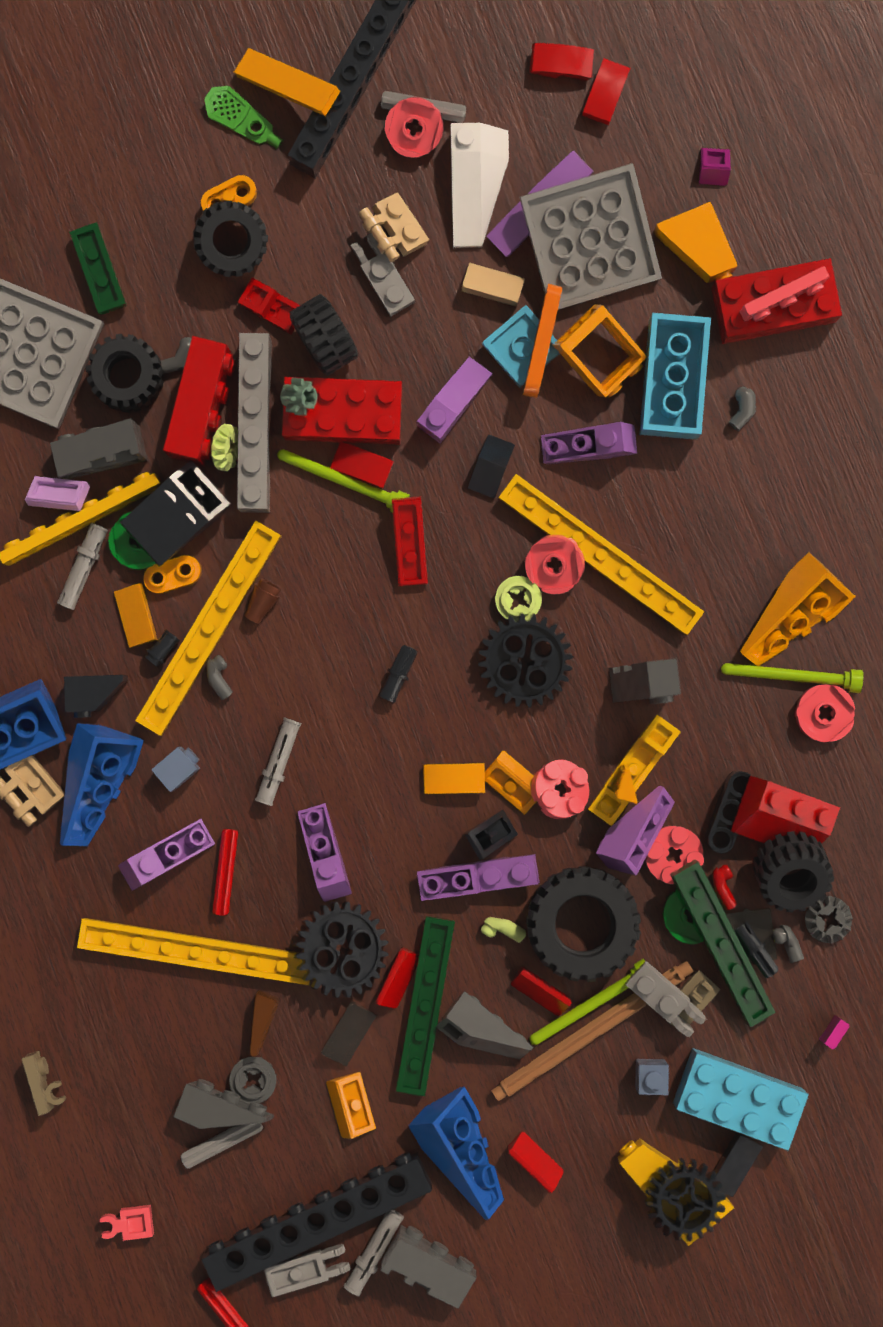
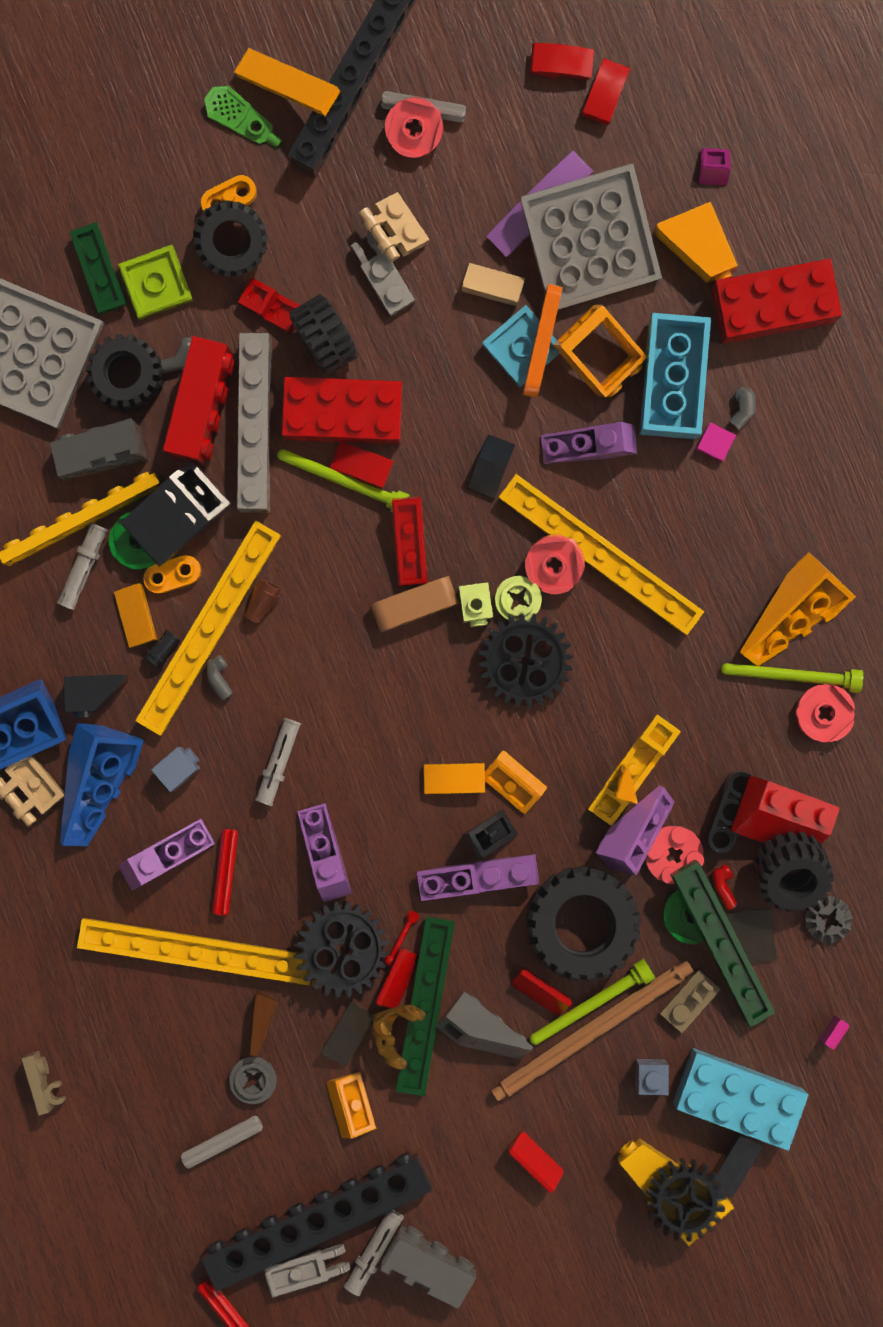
(57, 493): lavender tile -> none
(133, 1223): coral plate -> none
(155, 282): none -> lime tile
(210, 1108): dark grey slope -> none
(225, 447): yellowish green gear -> none
(298, 396): sand green gear -> none
(383, 1031): none -> pearl gold helmet
(398, 673): black axle -> none
(412, 917): none -> red hinge
(414, 604): none -> medium nougat beam
(453, 399): medium lavender slope -> none
(453, 1141): blue wedge -> none
(476, 604): none -> yellowish green brick
(477, 169): white wedge -> none
(504, 926): yellowish green arm -> none
(548, 798): coral plate -> none
(646, 680): dark grey wedge -> none
(664, 997): light grey hinge -> none
(716, 442): none -> dark pink tile
(755, 949): black axle -> none
(785, 295): coral plate -> none
(786, 936): dark grey arm -> none

